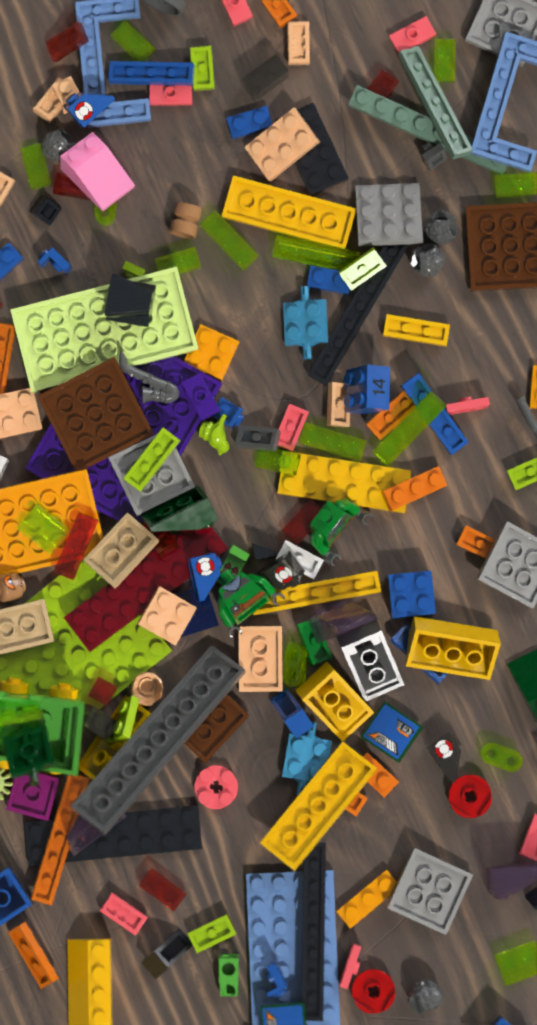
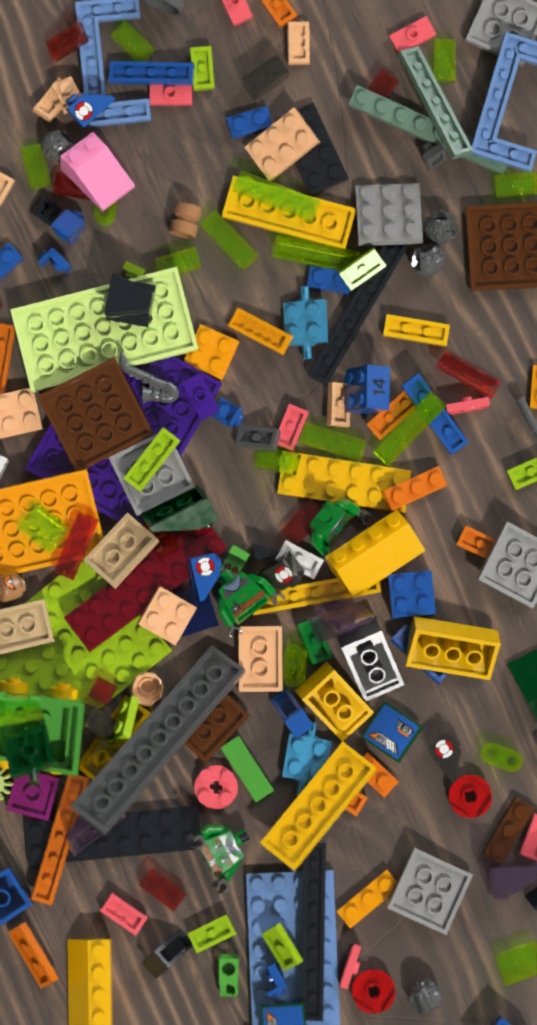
(69, 226): none -> blue slope
(215, 434): lime animal -> none
(220, 851): none -> torso
(247, 769): none -> bright green tile
(260, 331): none -> light orange plate
(276, 196): none -> clear neon green plate
(282, 947): none -> lime plate
(374, 553): none -> yellow slope
(468, 374): none -> clear red plate
(508, 830): none -> reddish brown plate

